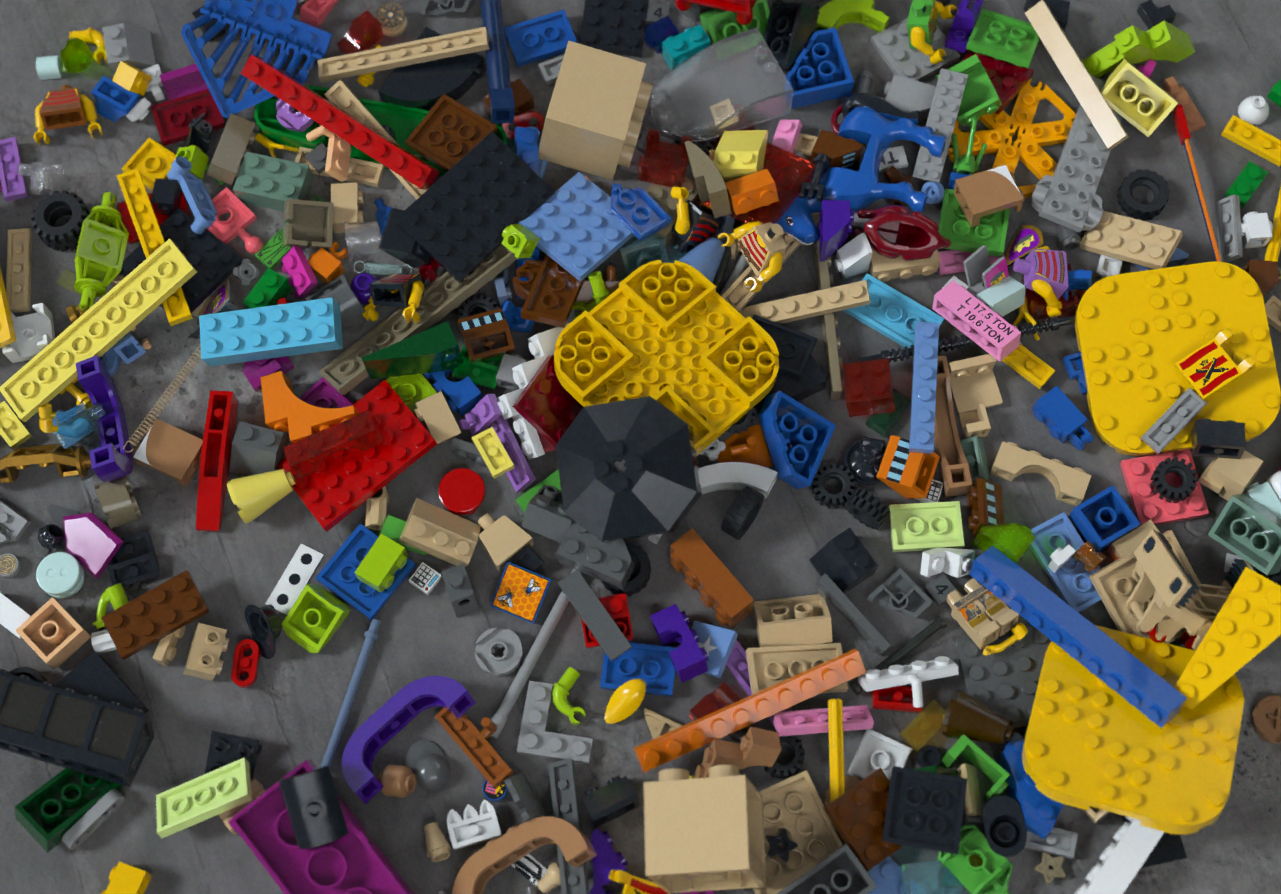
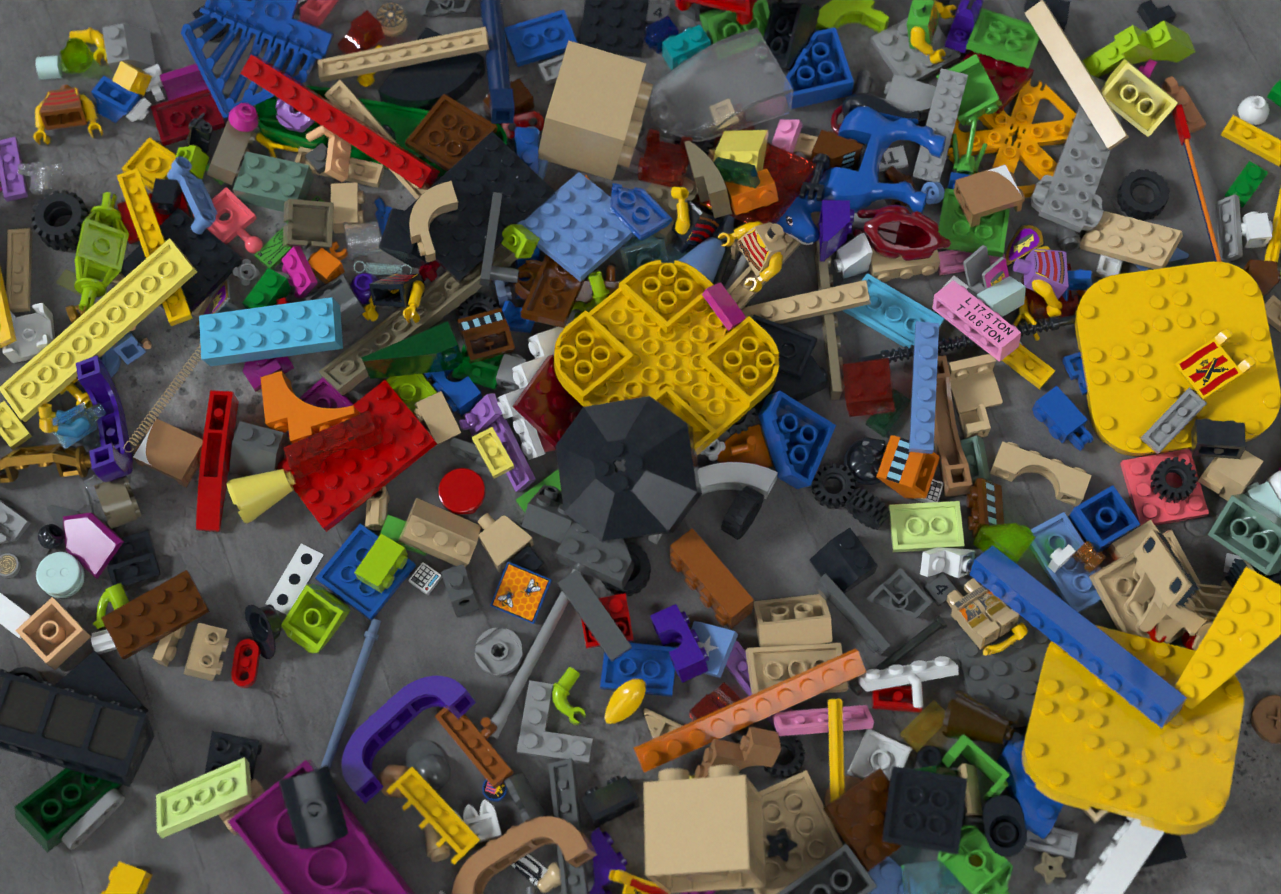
(243, 117): none -> dark pink cone
(429, 206): none -> tan arch
(435, 812): none -> yellow hinge
(488, 271): none -> dark grey piece
(724, 306): none -> dark pink slope
(737, 172): none -> clear green plate

